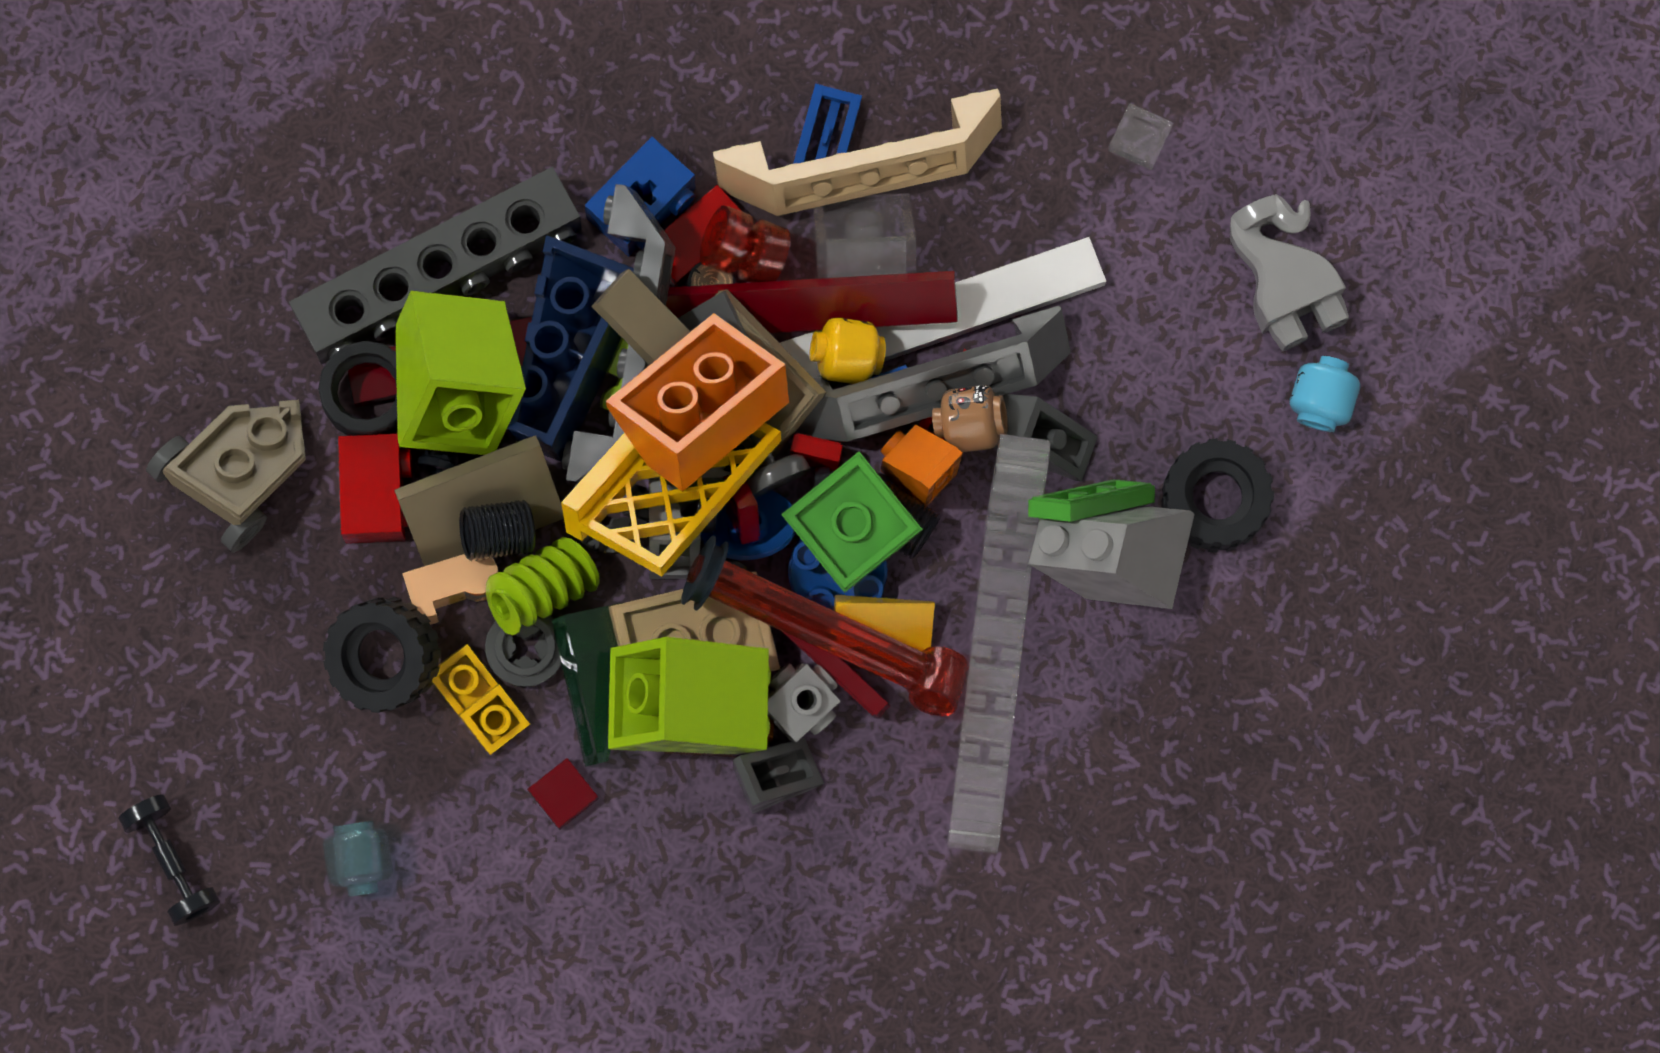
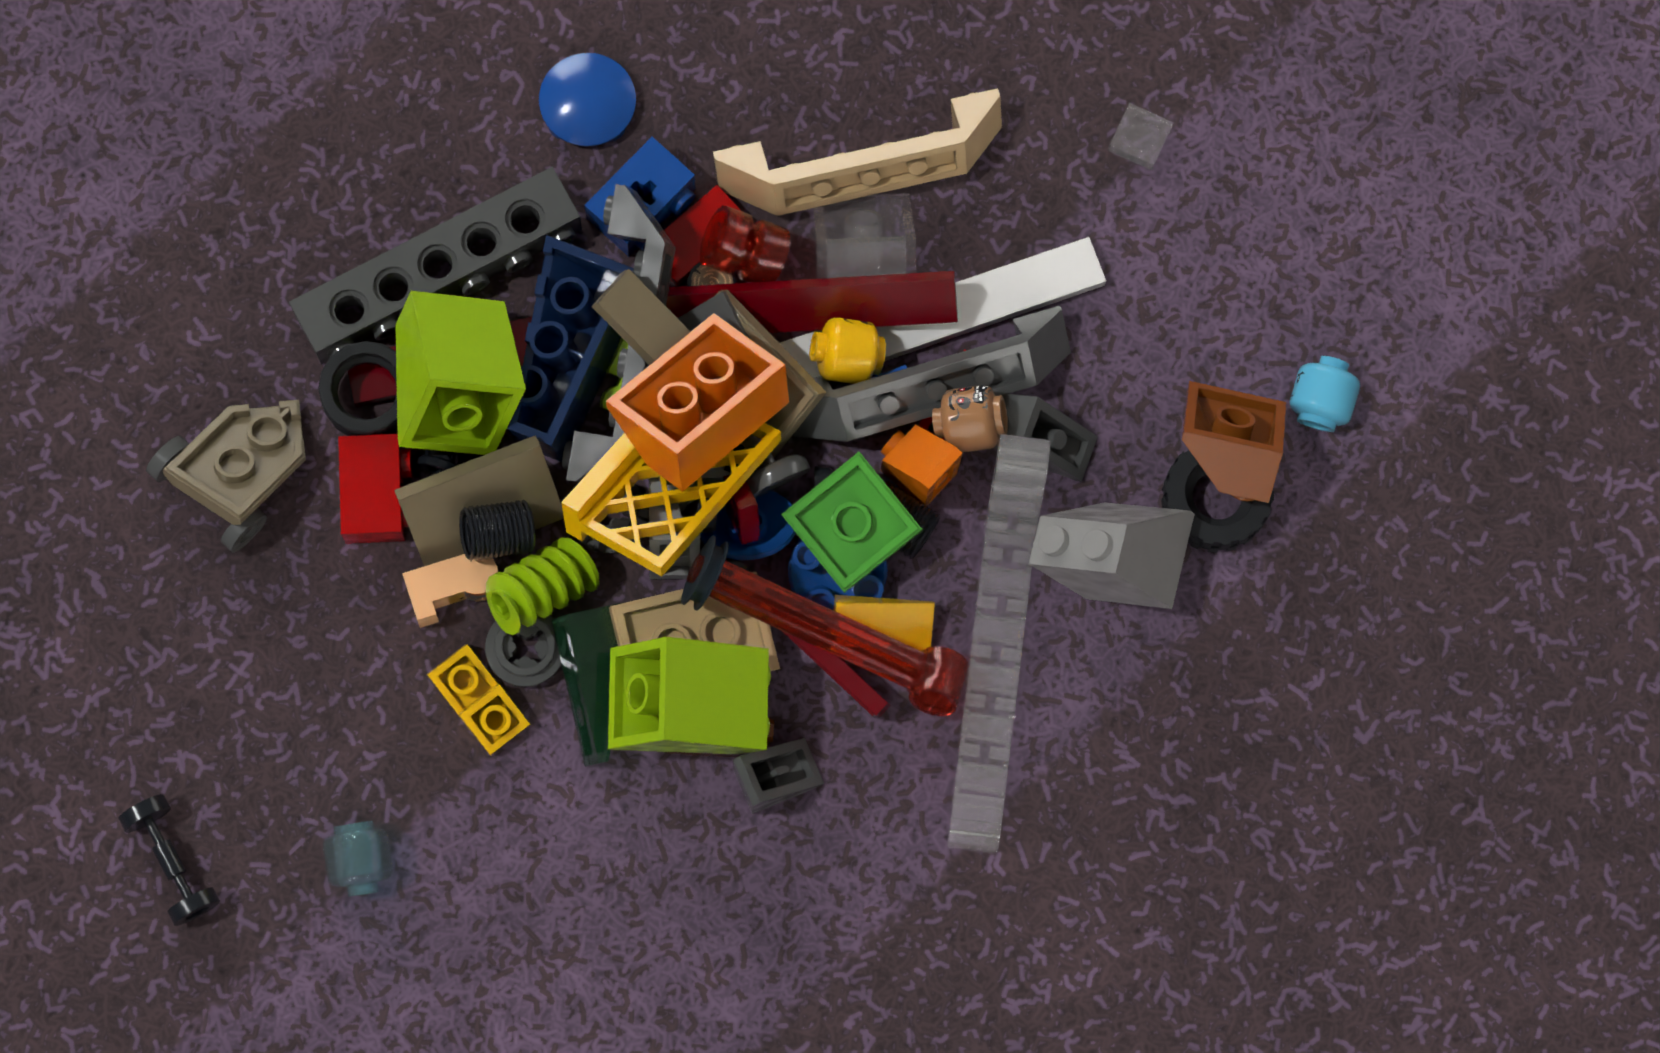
(345, 663): black tyre -> none
(563, 793): dark red tile -> none
(587, 99): none -> blue dish
(815, 713): light grey brick -> none
(817, 450): red tile -> none
(837, 97): blue tile -> none
(1091, 500): bright green tile -> none
(1235, 439): none -> dark orange slope
(1287, 276): light grey hips -> none

